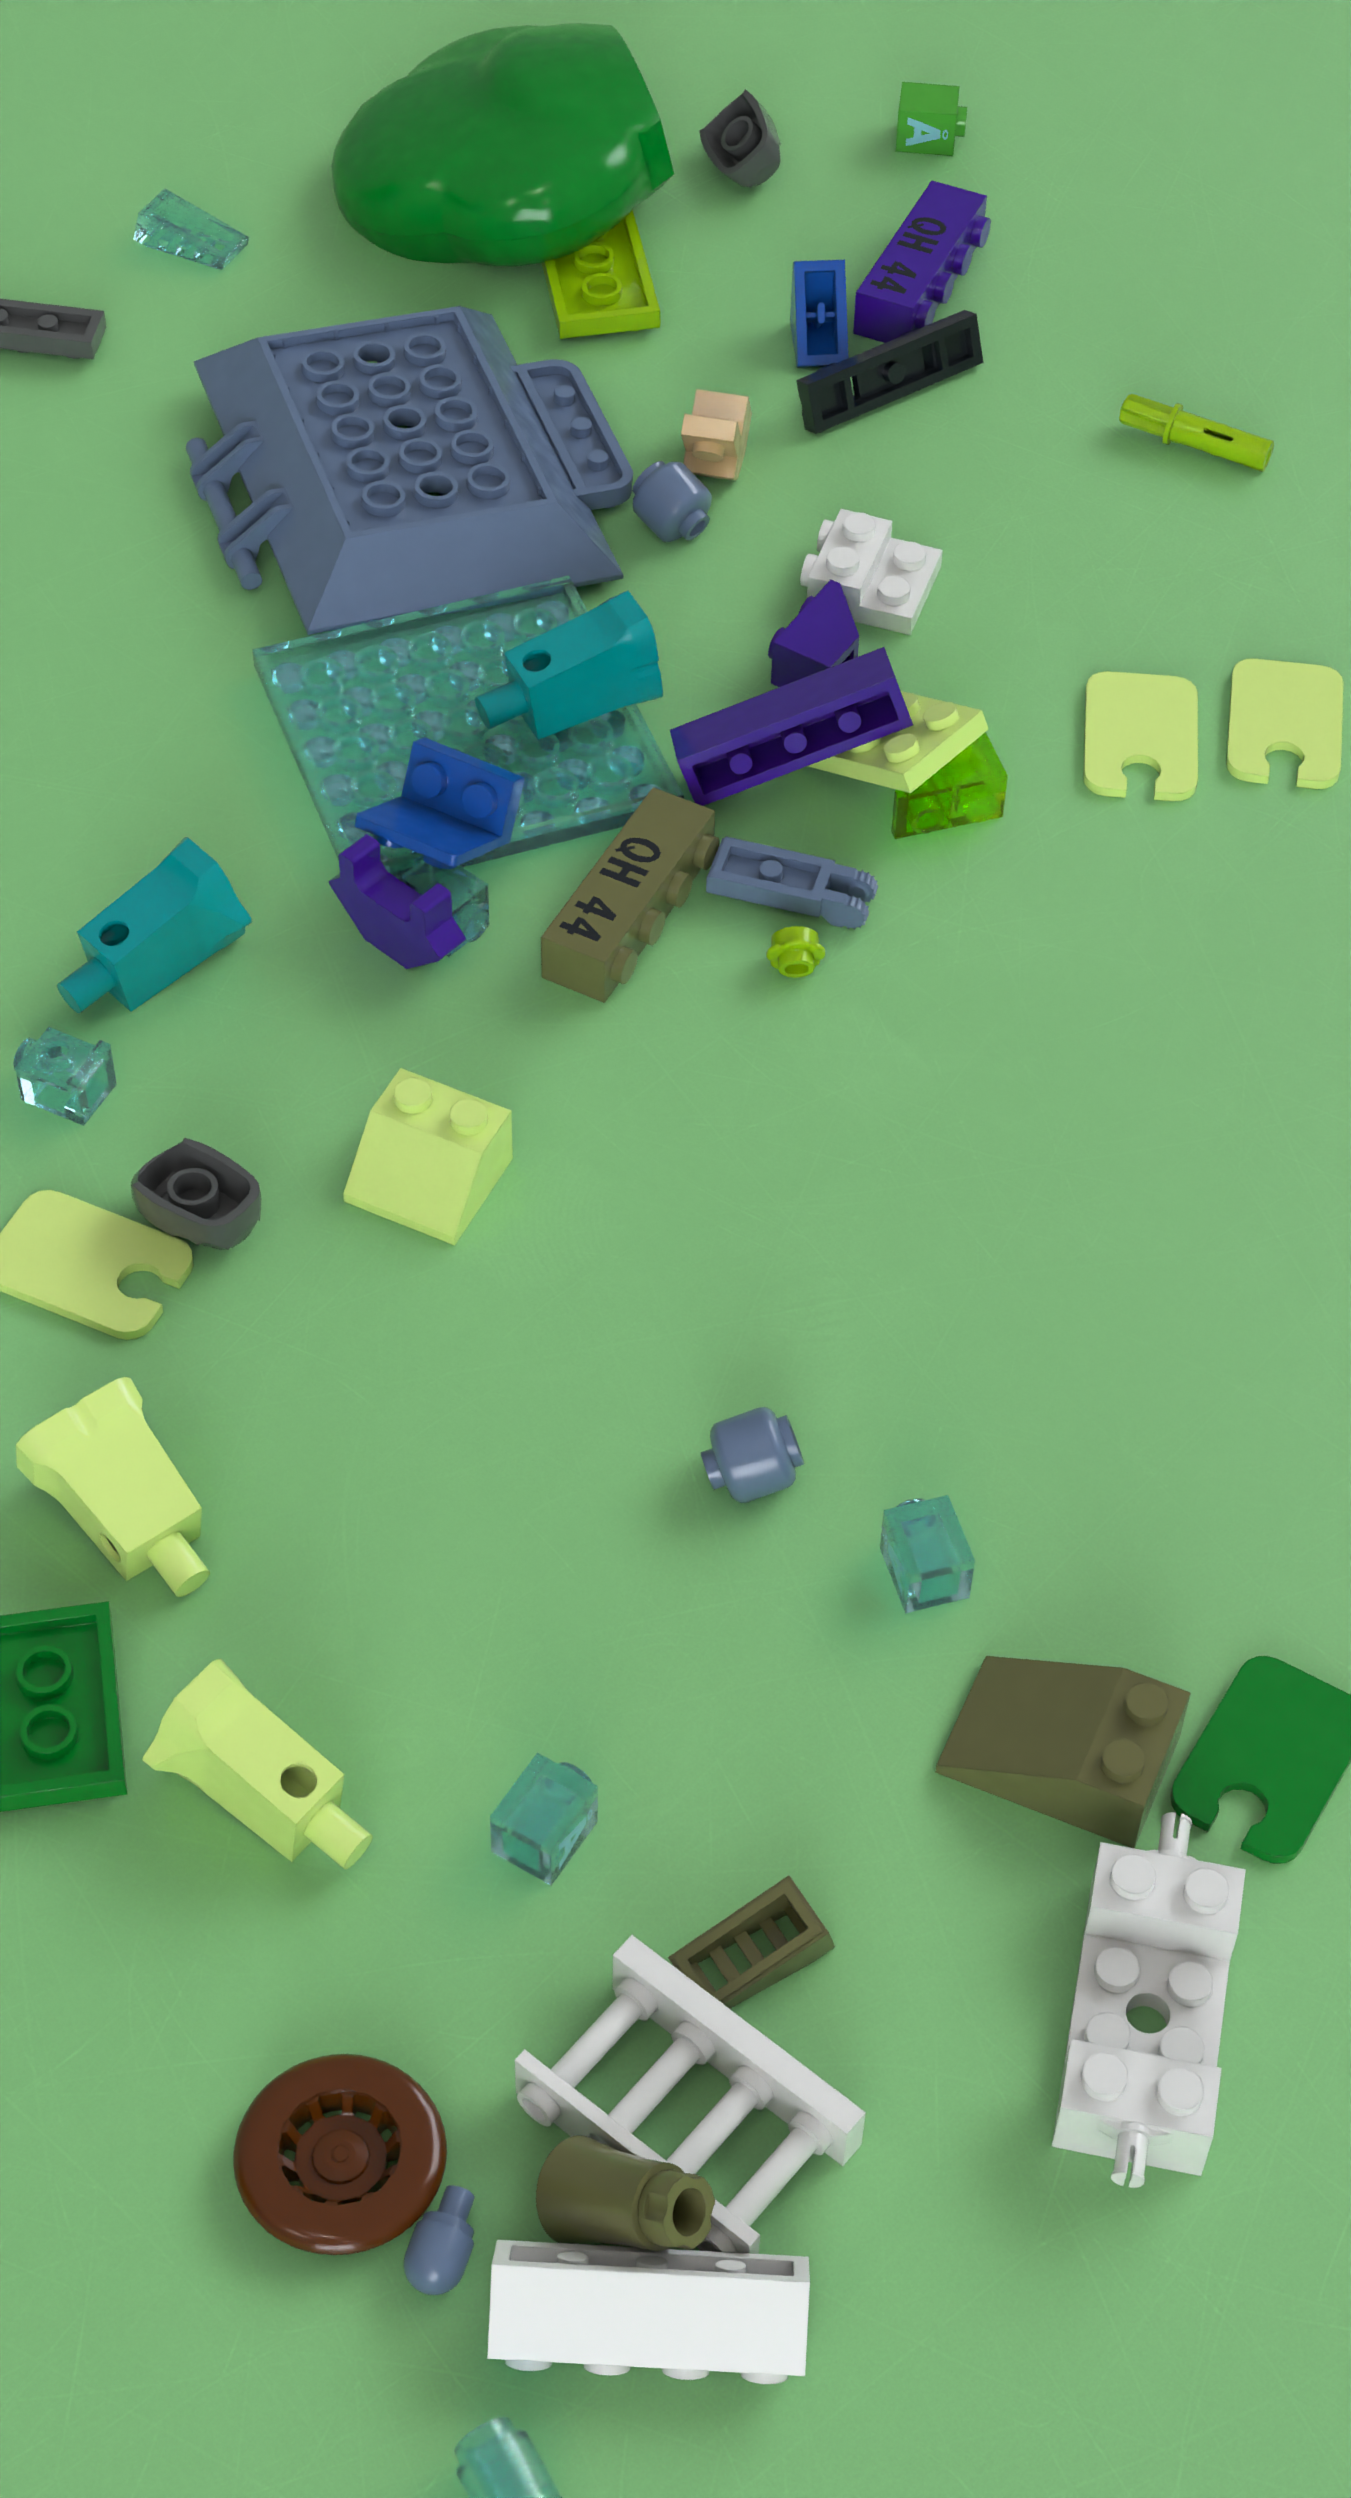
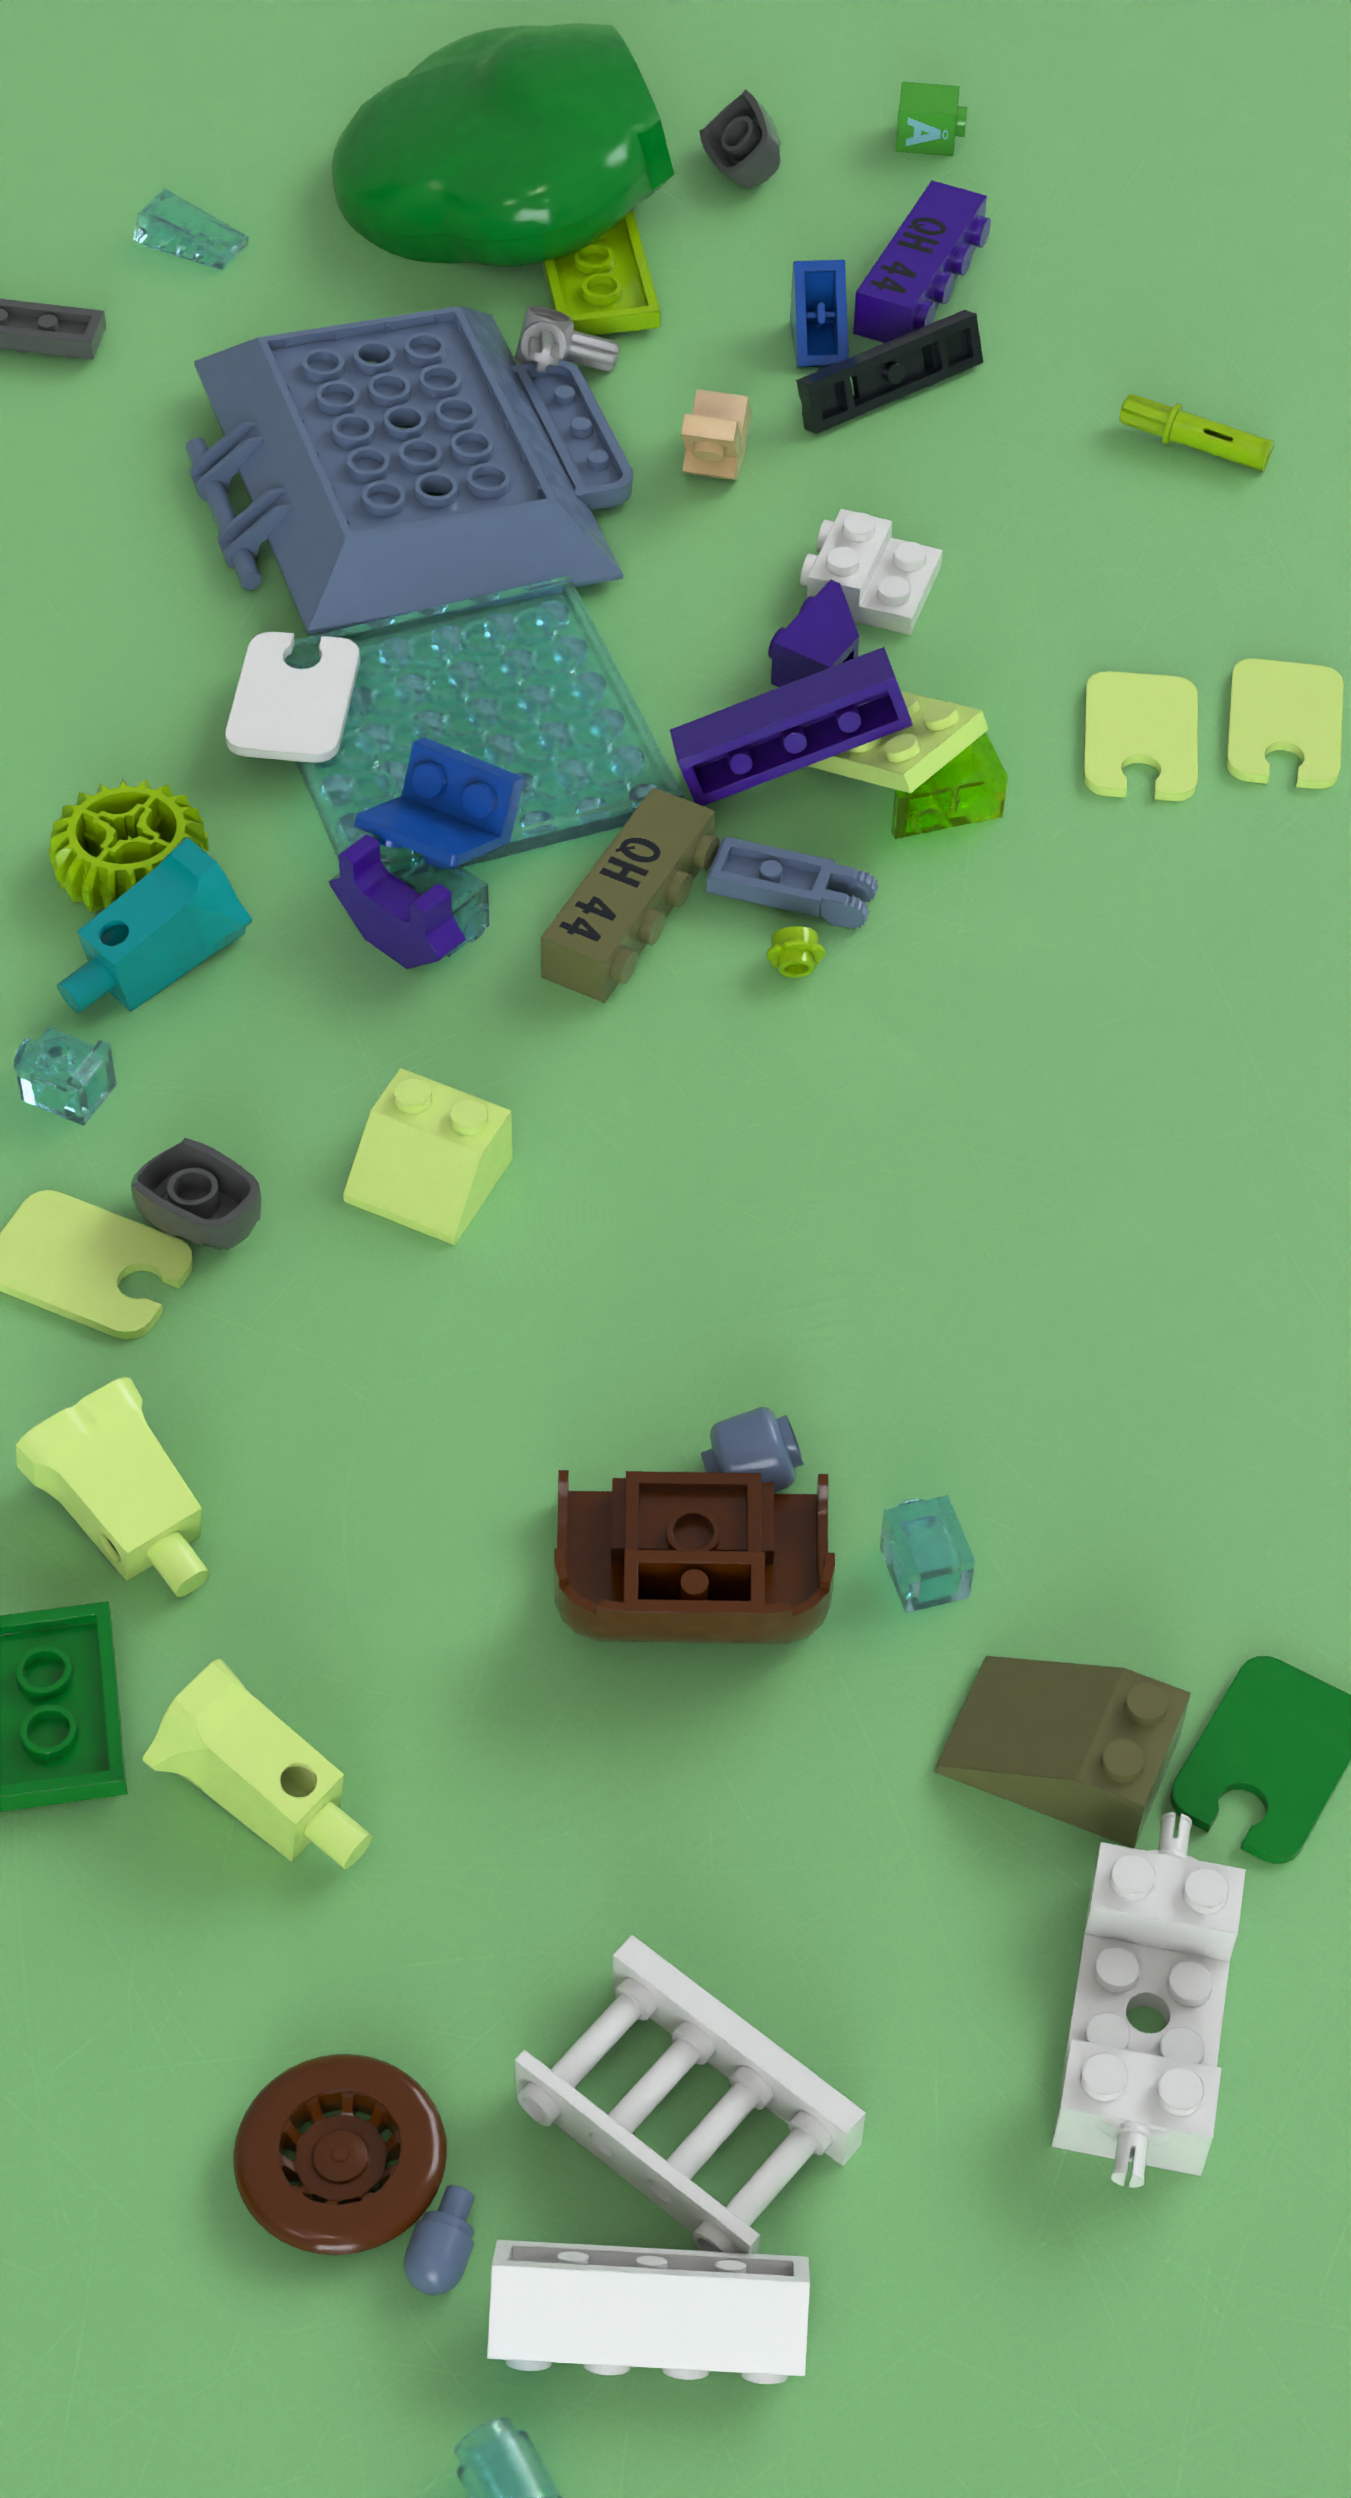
(126, 836): none -> lime gear
(292, 710): none -> white piece
(544, 1817): clear light blue brick -> none
(550, 337): none -> light grey axle
(578, 670): teal piece -> none
(620, 2199): olive plant -> none
(671, 501): sand blue head -> none
(693, 1559): none -> reddish brown piece
(758, 1914): olive slope -> none

